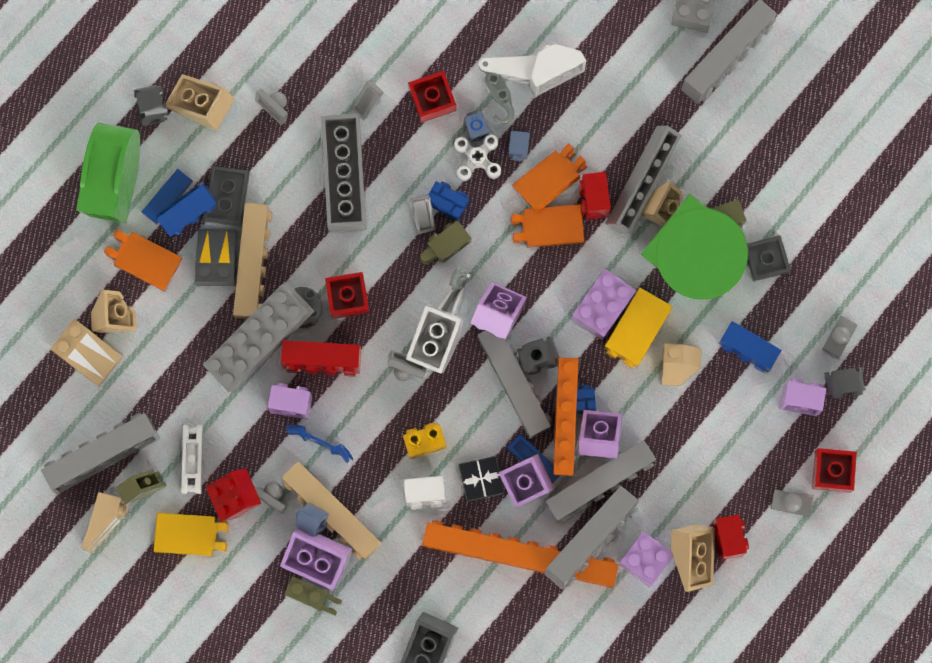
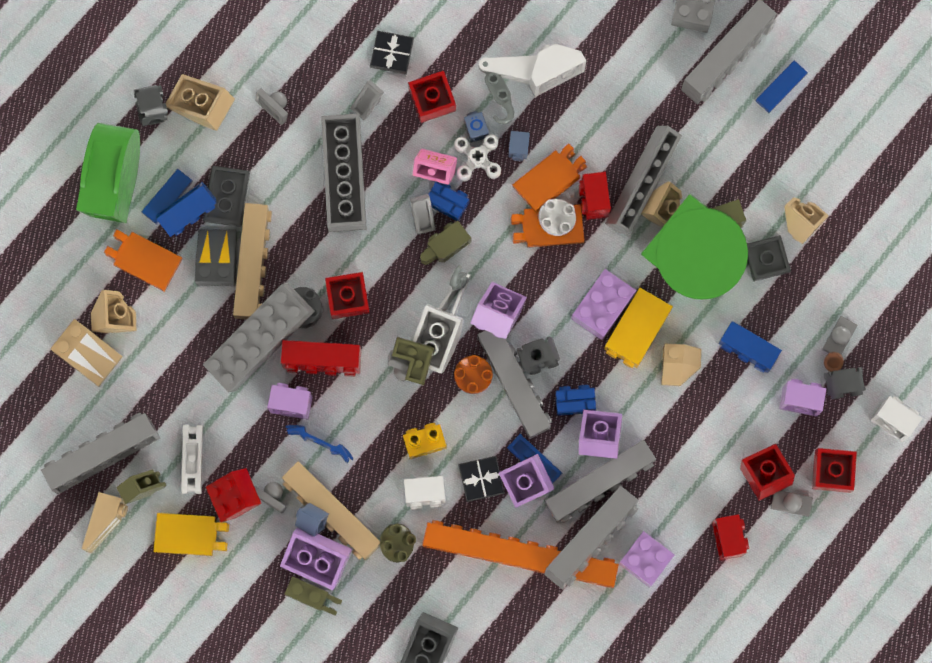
(391, 52): none -> black tile
(397, 543): none -> olive dish
(419, 357): none -> olive tile
(434, 166): none -> bright pink brick
(473, 374): none -> orange dish
(557, 217): none -> white dish
(565, 416): orange brick -> none
(694, 555): tan slope -> none
(767, 472): none -> red brick
(781, 86): none -> blue tile
(803, 219): none -> tan slope
(833, 361): none -> nougat tile
(896, 418): none -> white brick

